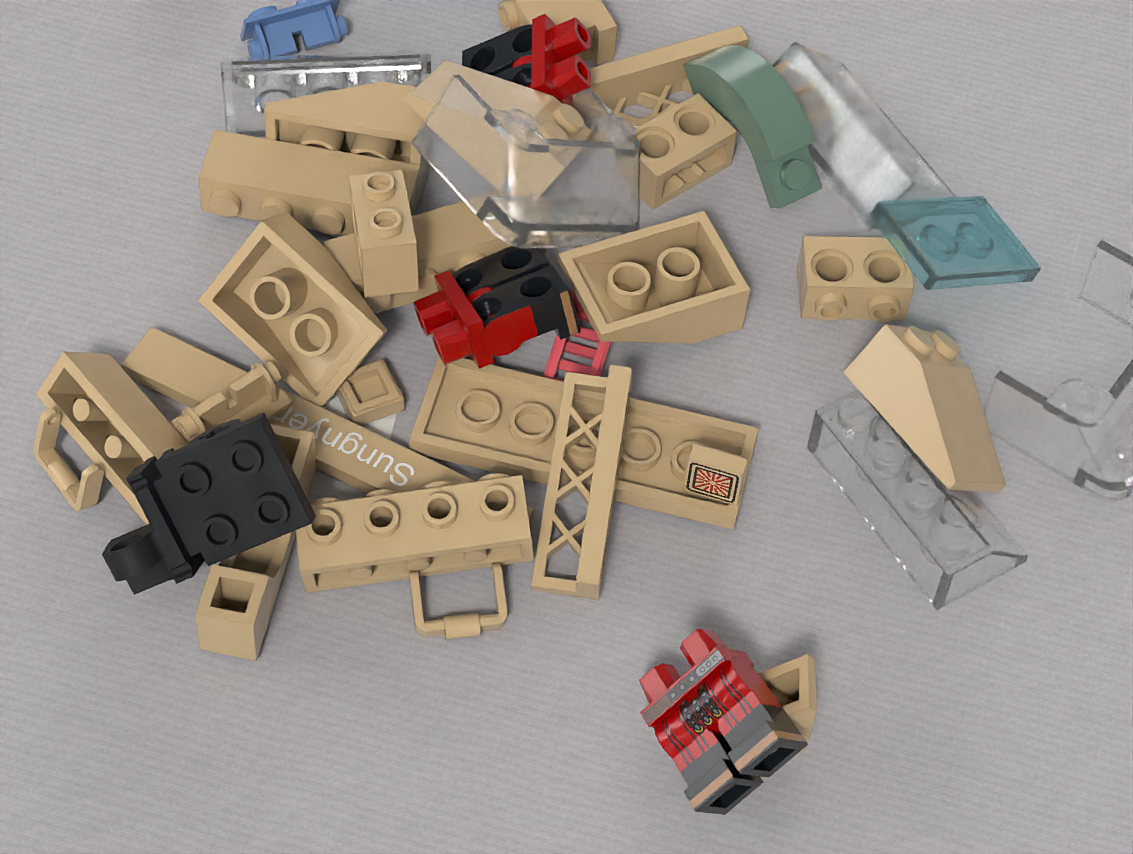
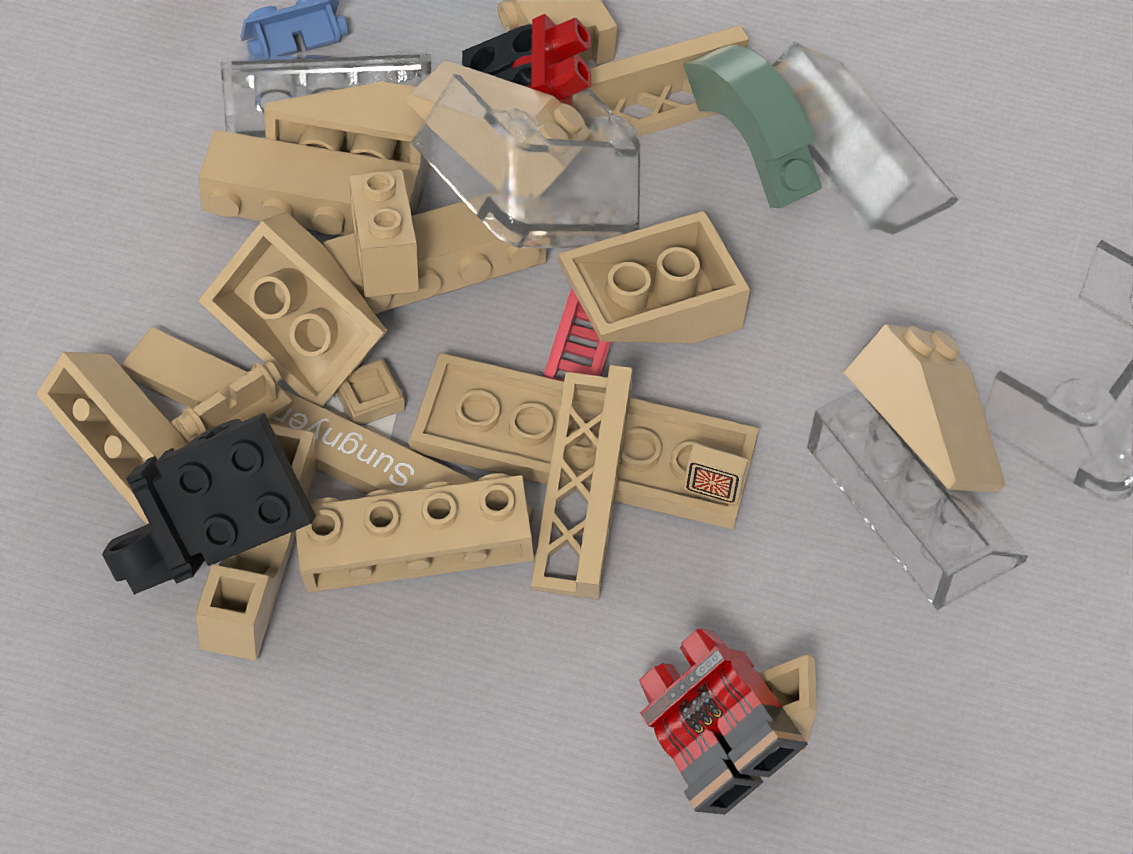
(77, 492): tan piece -> none
(460, 625): tan piece -> none
(496, 306): hips -> none
(682, 149): tan brick -> none
(852, 279): tan brick -> none
(954, 242): clear light blue tile -> none

